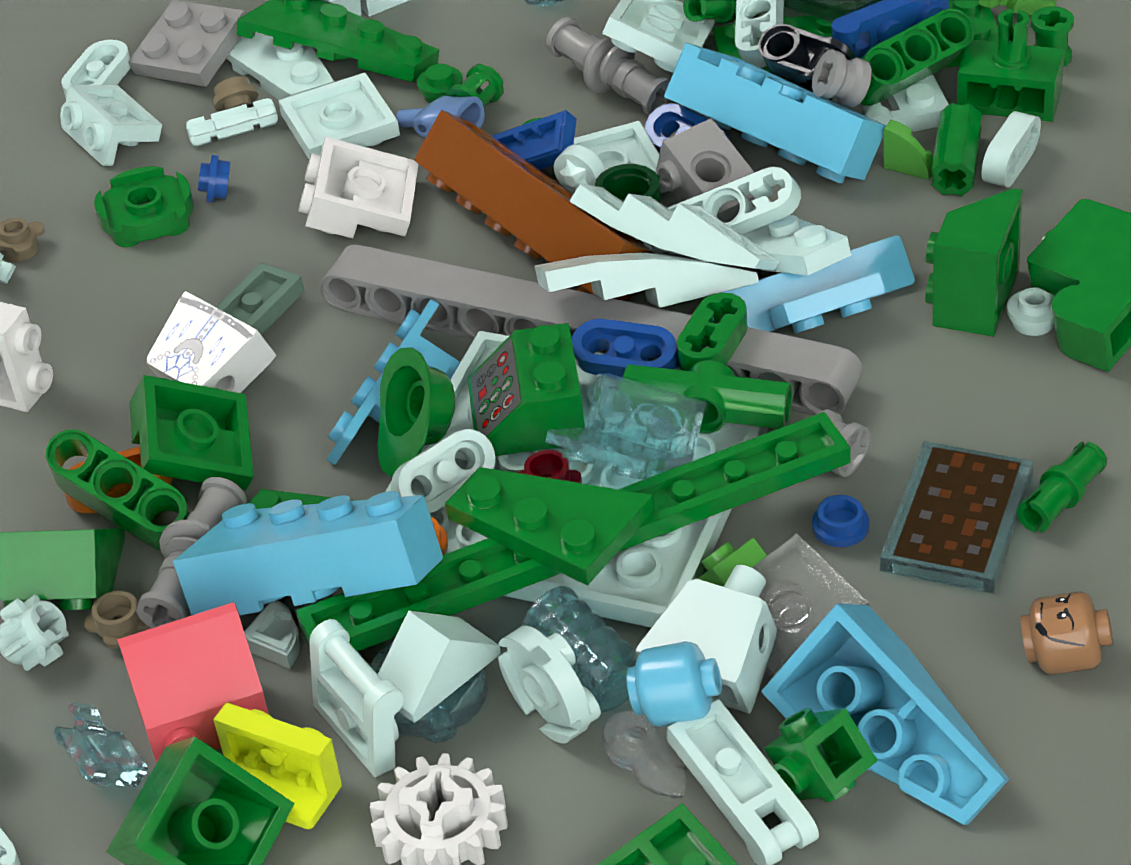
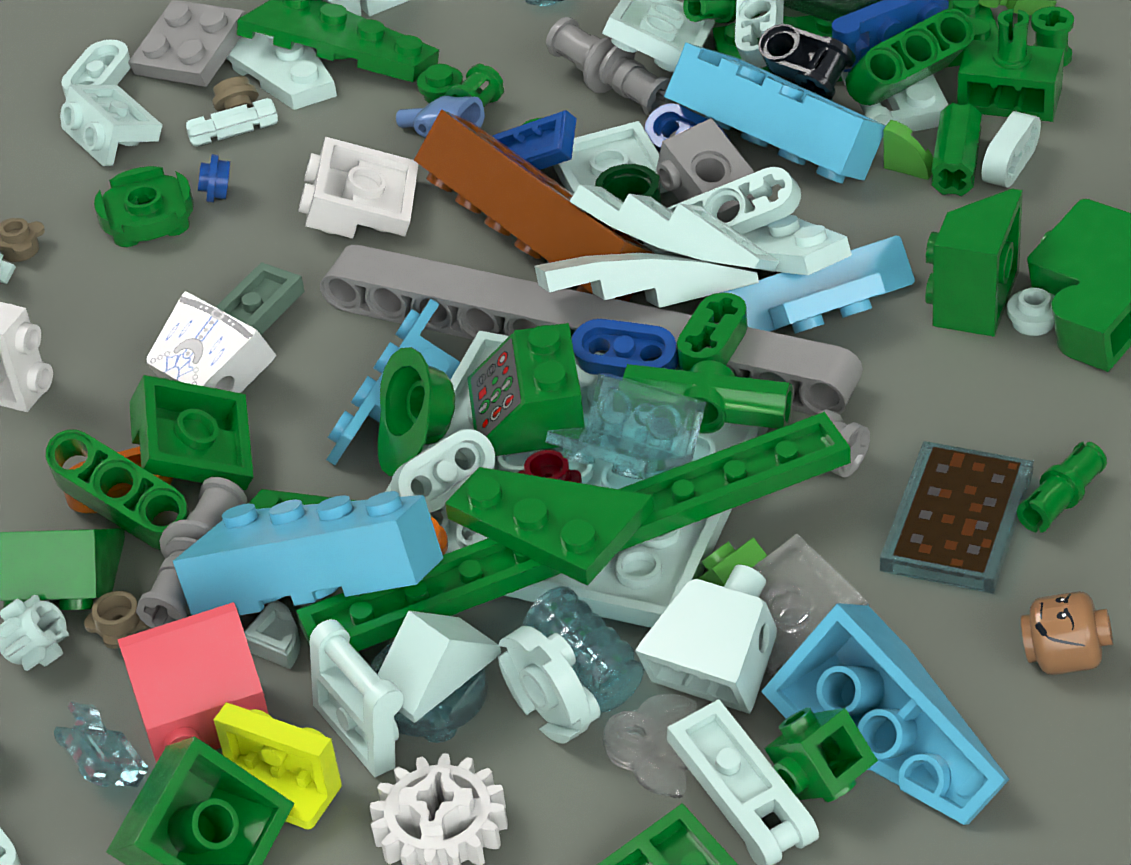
(342, 111): light aqua plate -> none
(577, 166): light aqua tile -> none
(673, 683): medium azure head -> none
(840, 521): blue plate -> none
(841, 78): light grey wheel -> none

